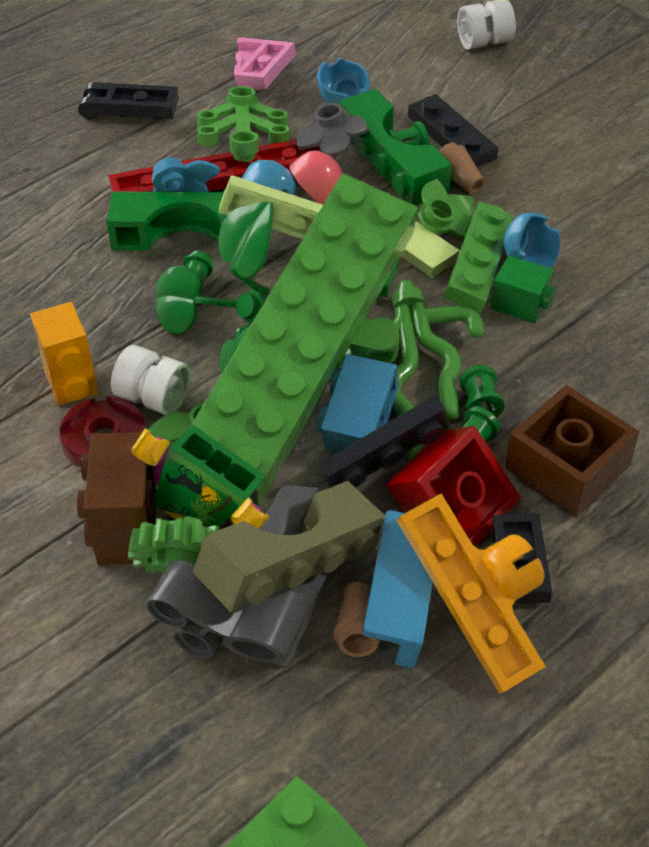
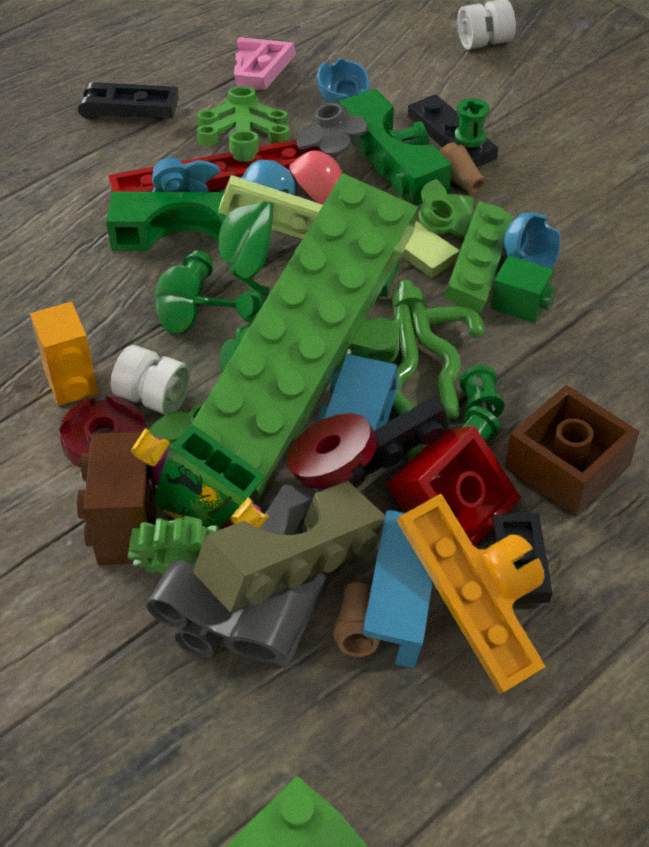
(331, 450): none -> dark red tile
(471, 122): none -> green bush

